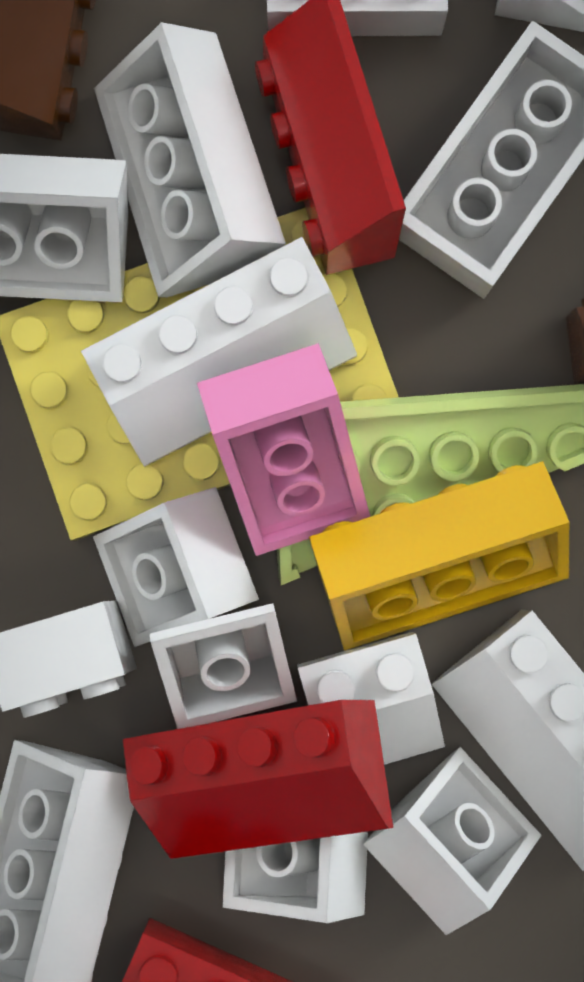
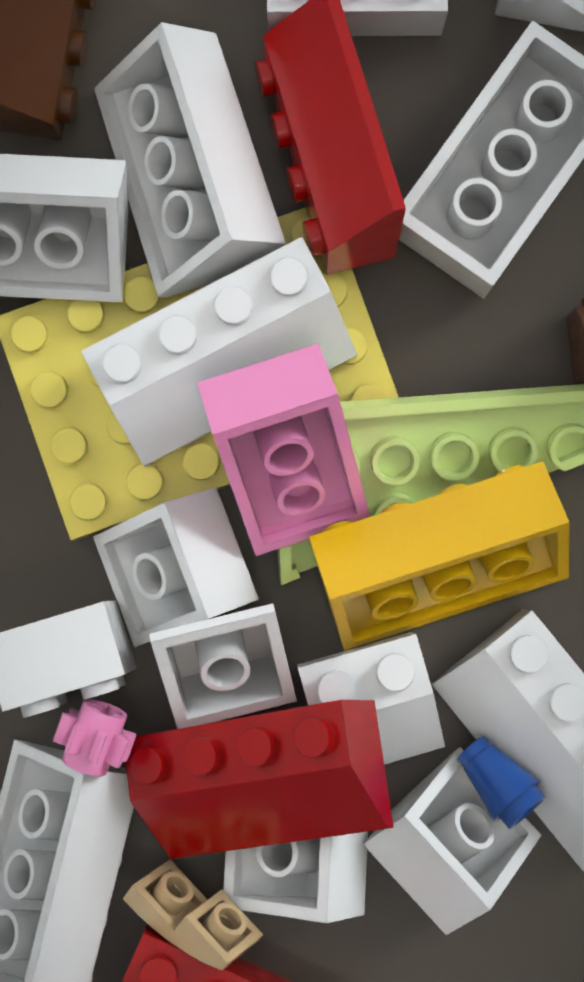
(94, 737): none -> bright pink gear
(201, 927): none -> tan slope
(500, 782): none -> blue cone

